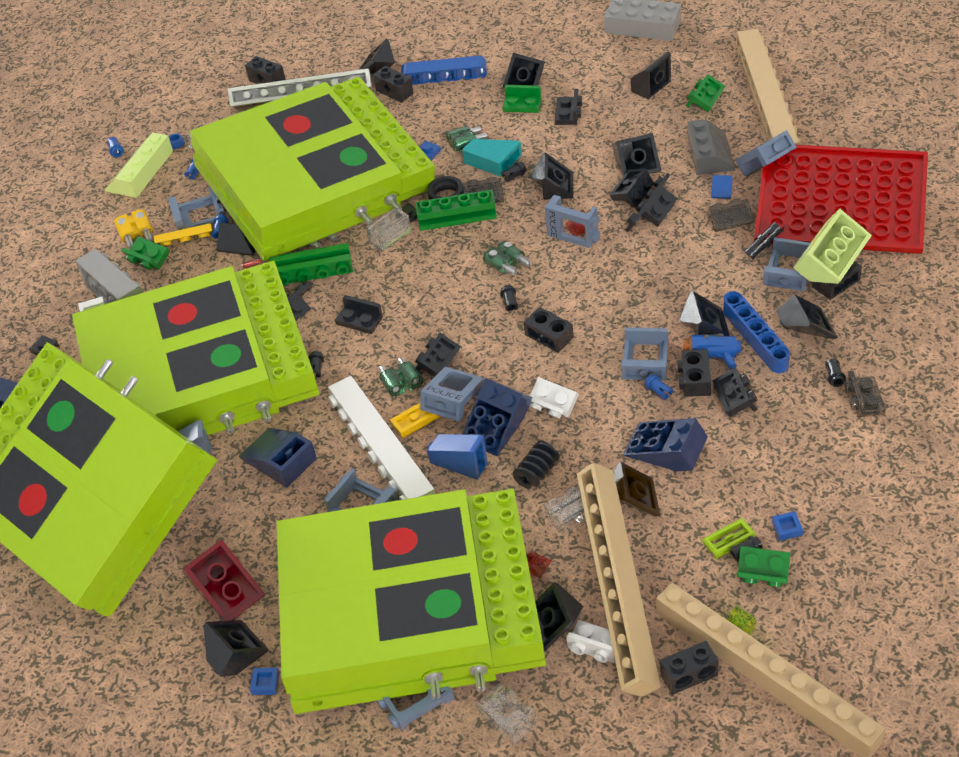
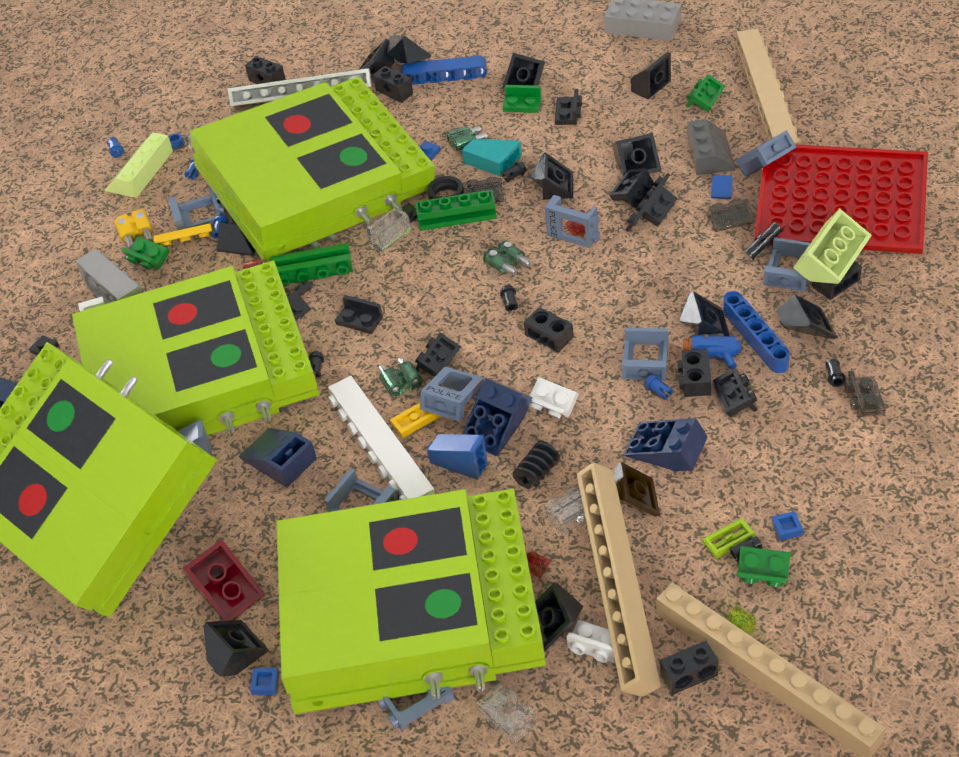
(405, 50): none -> black slope

